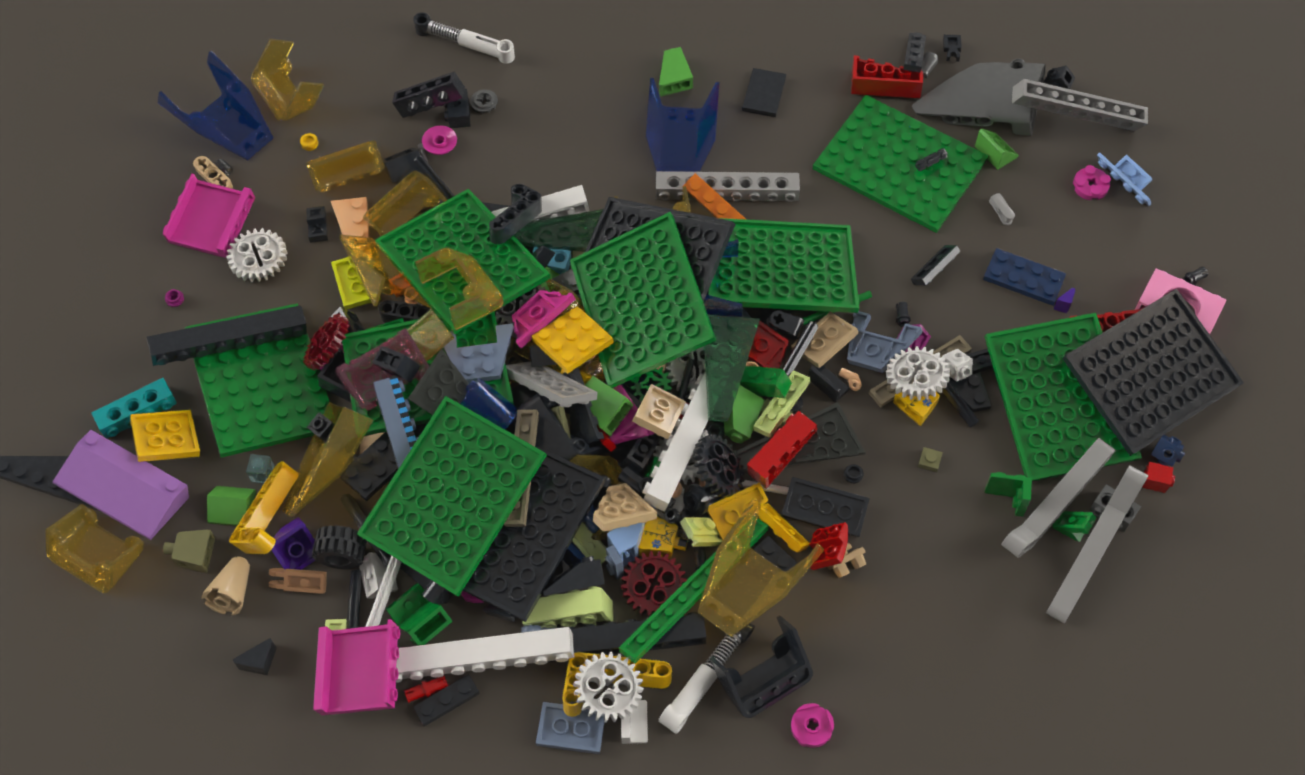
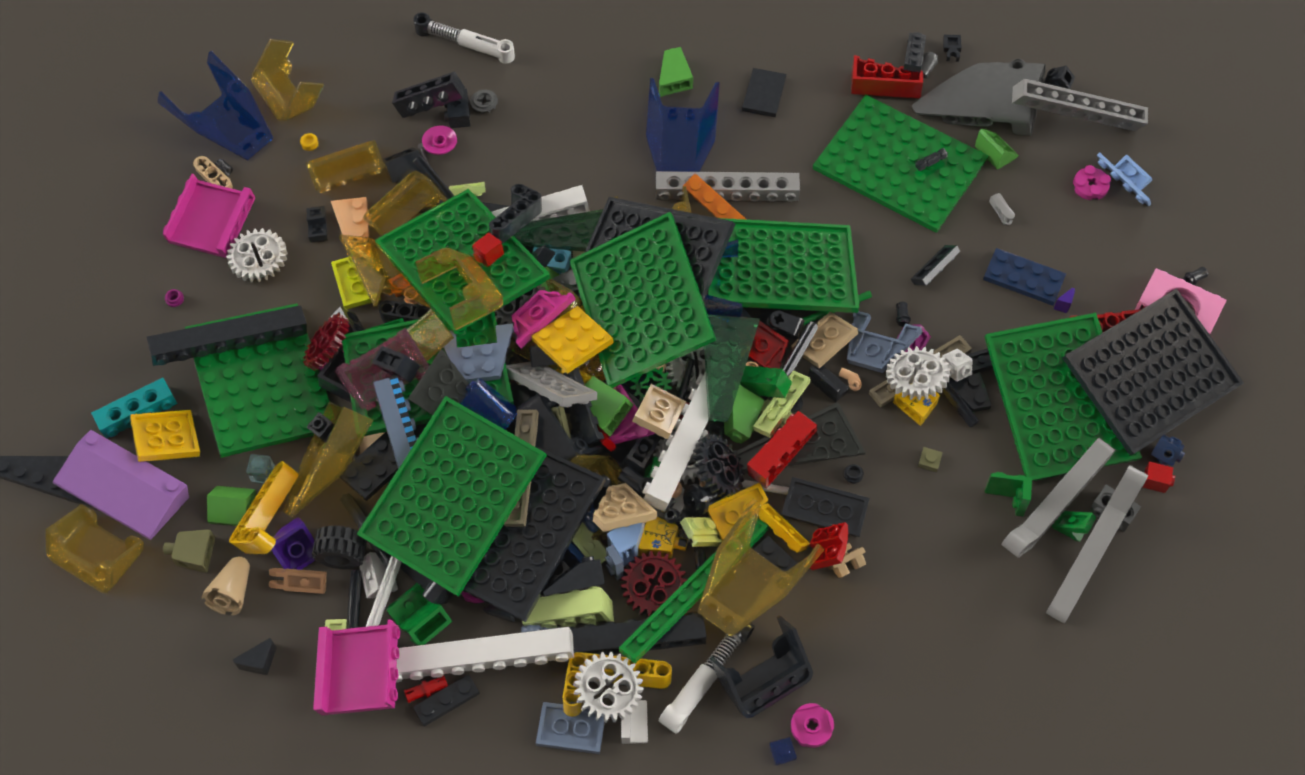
(476, 188): none -> yellowish green plate
(487, 249): none -> red brick
(783, 751): none -> clear blue plate

